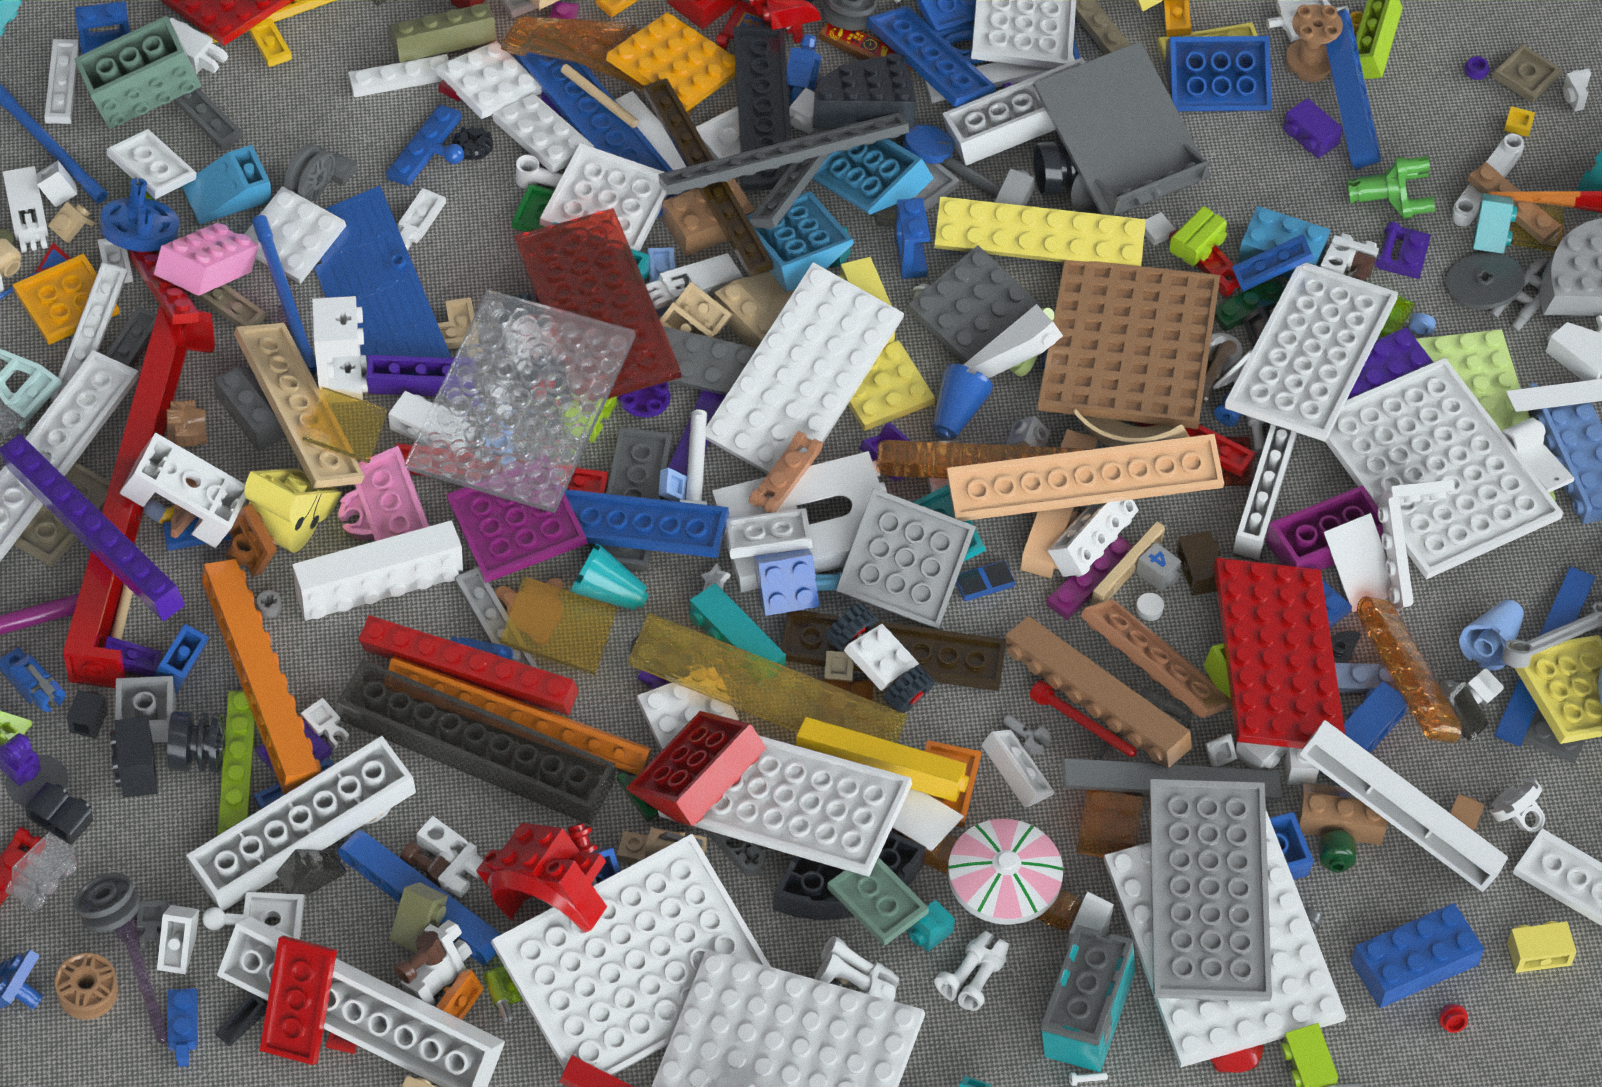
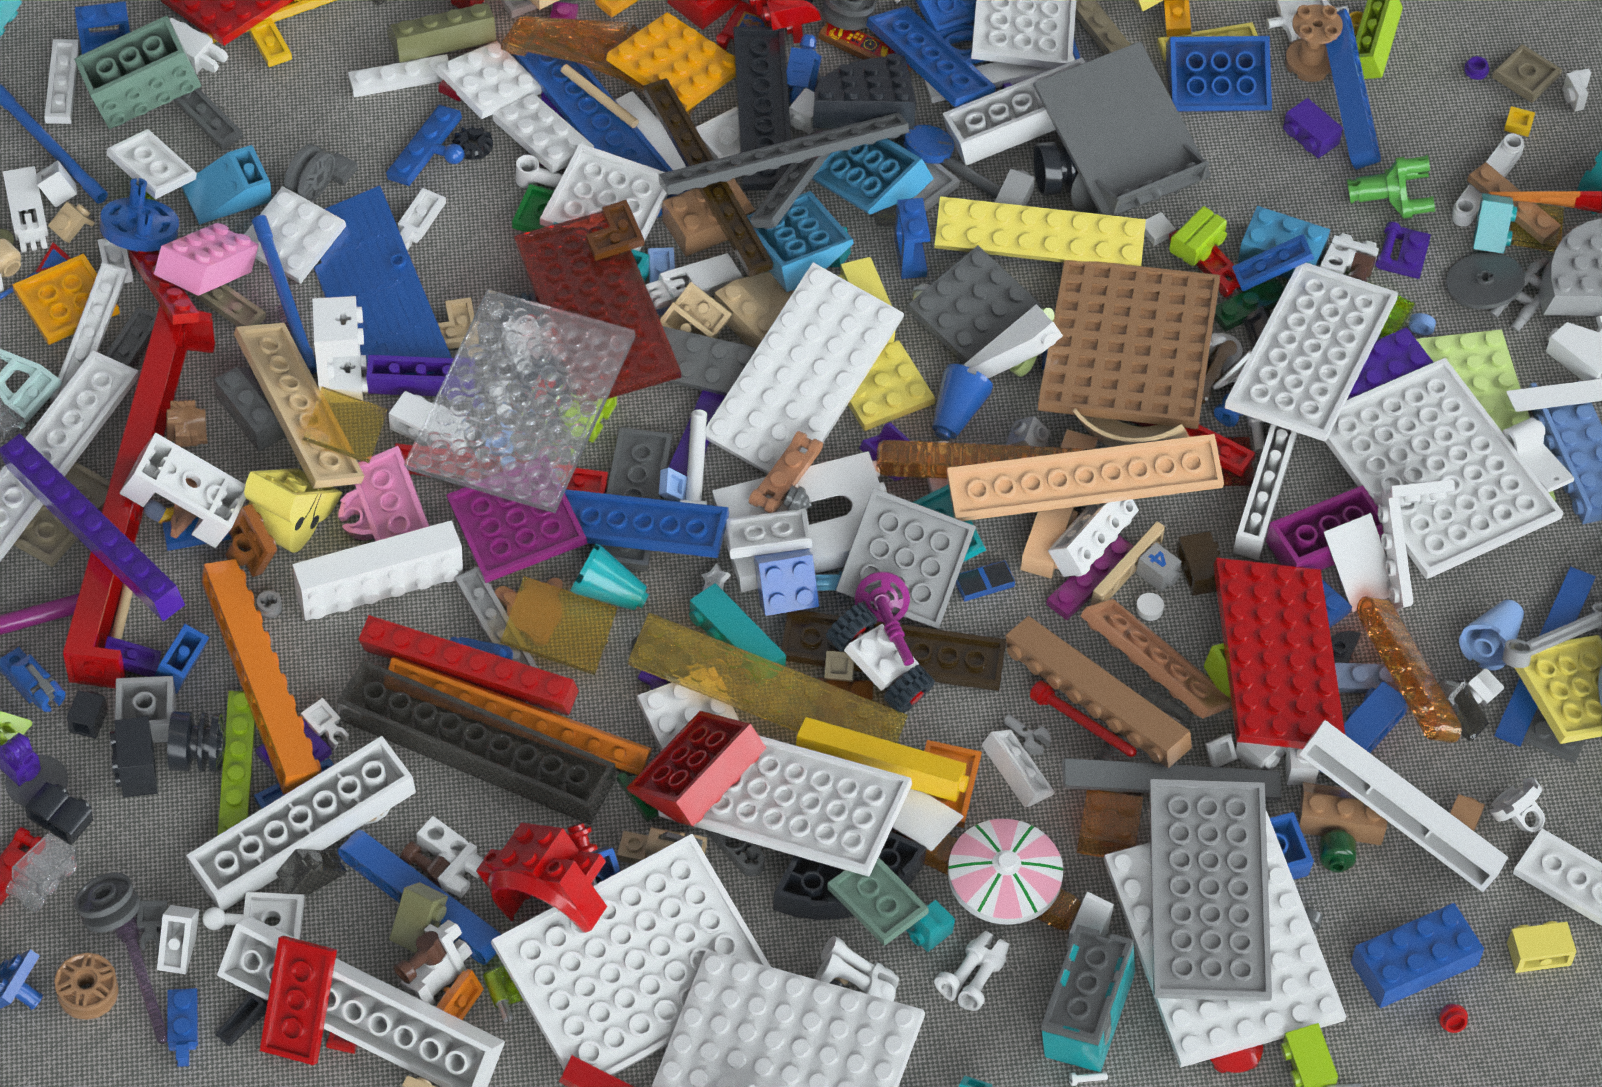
(620, 236): none -> reddish brown plate
(646, 401): dark purple dish -> none
(796, 499): none -> dark grey plate
(884, 605): none -> magenta dish

